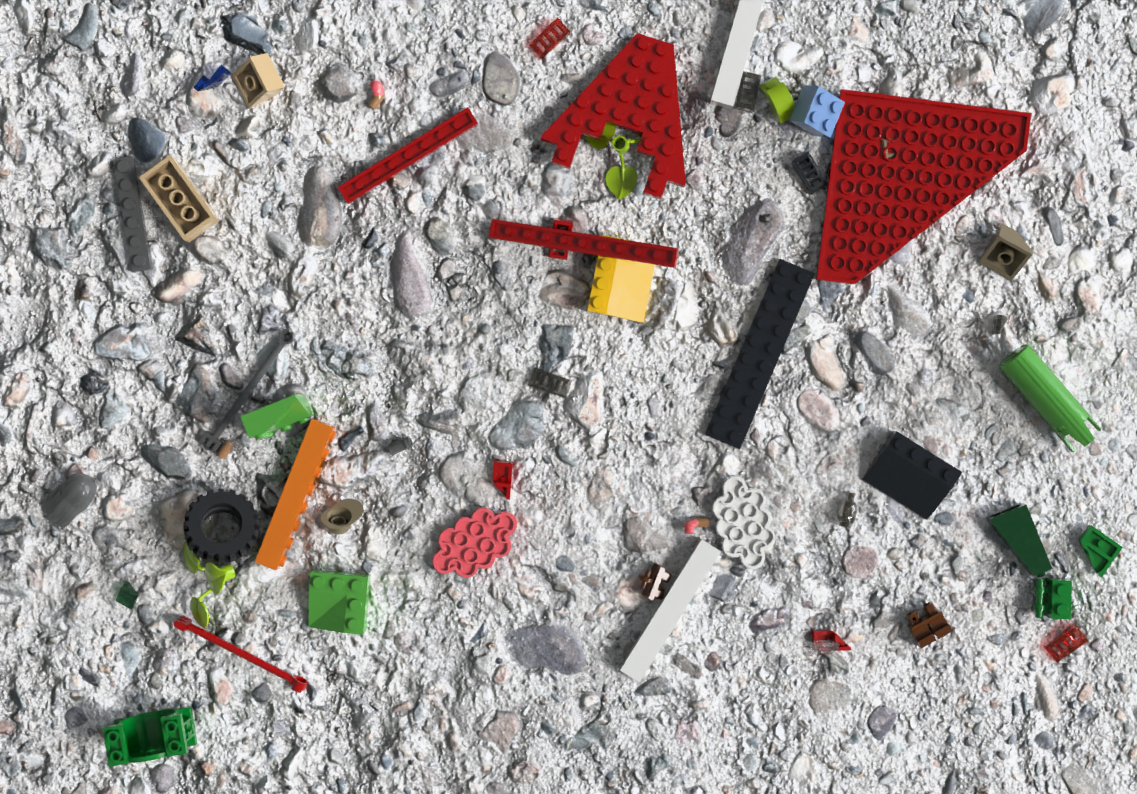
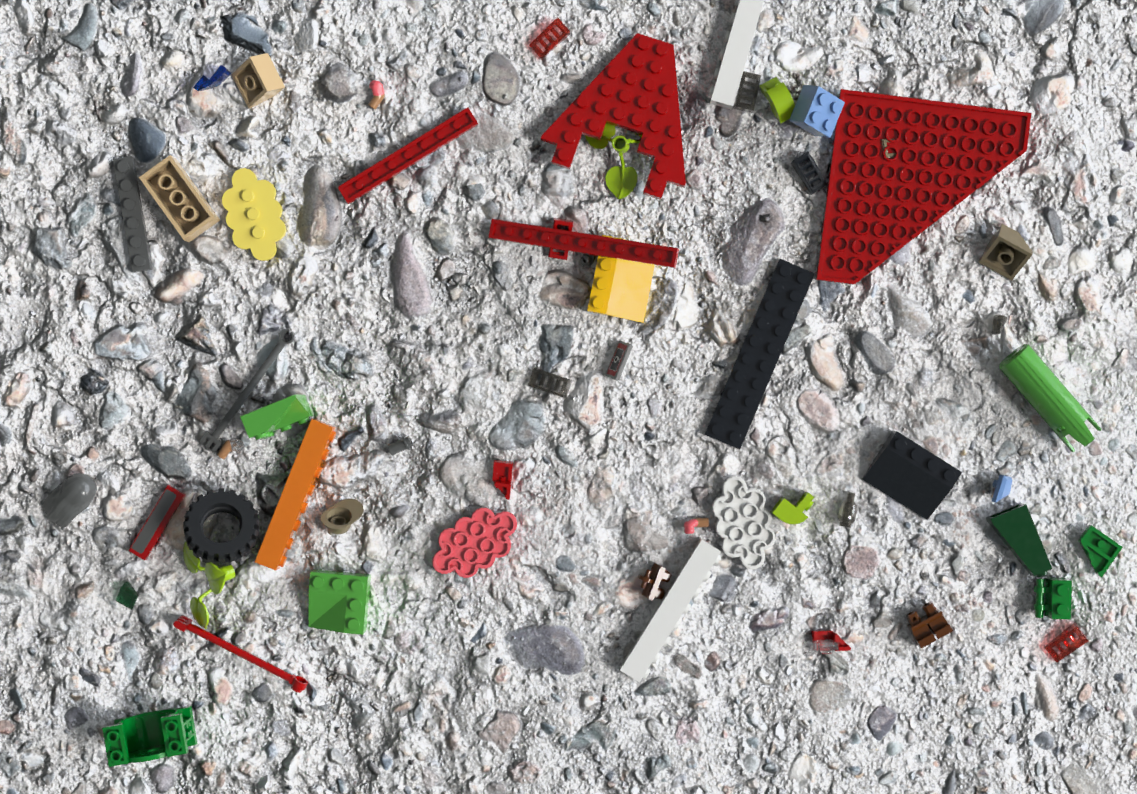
(157, 522): none -> tile
(254, 214): none -> light yellow plate
(619, 360): none -> slope
(793, 513): none -> lime brick
(1002, 487): none -> medium blue piece

